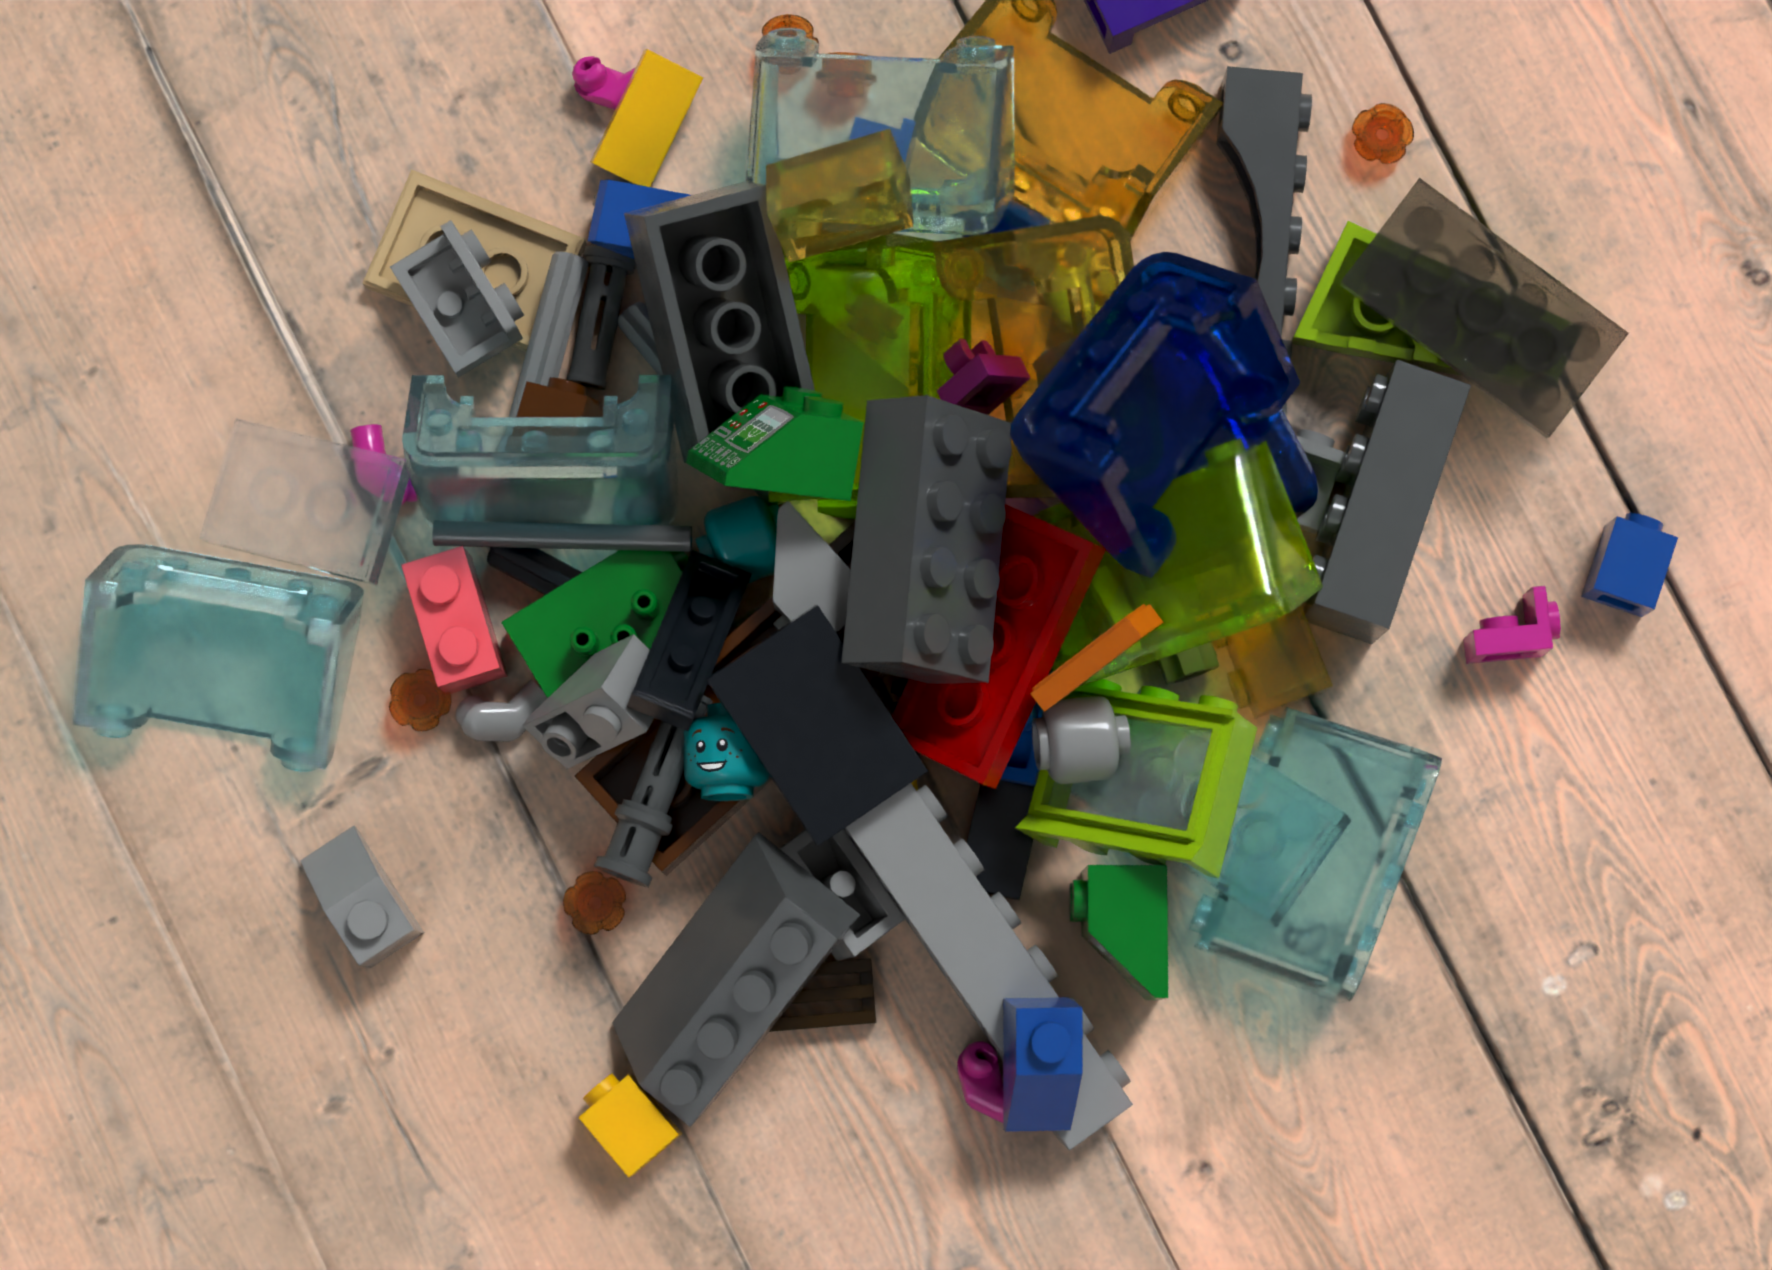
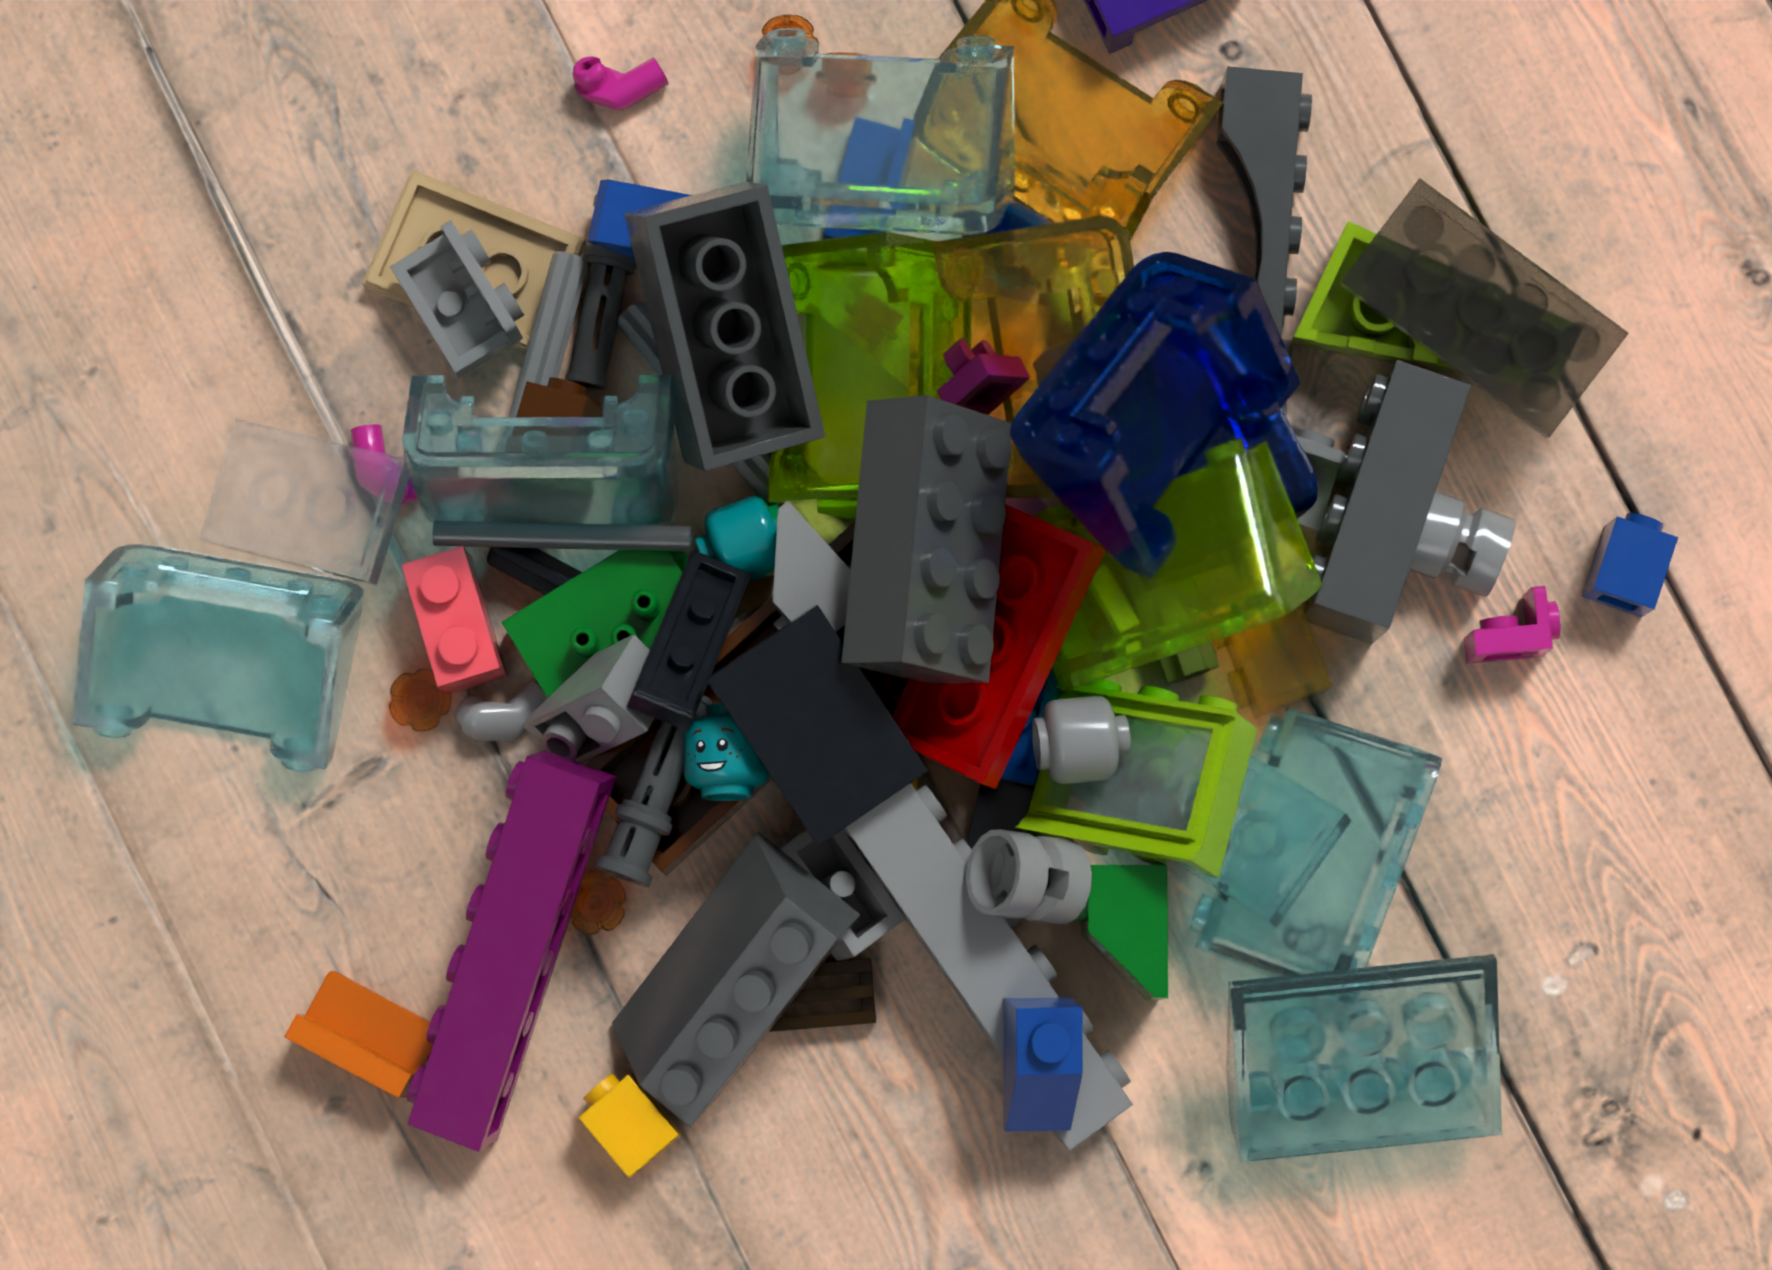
(360, 898): light grey slope -> none
(363, 1034): none -> orange panel
(509, 949): none -> magenta brick
(646, 119): yellow tile -> none
(784, 446): green slope -> none
(839, 195): clear yellow piece -> none
(981, 1079): dark pink arm -> none
(1028, 877): none -> light grey wheel
(1096, 656): orange tile -> none
(1364, 1058): none -> clear light blue slope
(1384, 117): clear orange plate -> none
(1476, 561): none -> light grey wheel

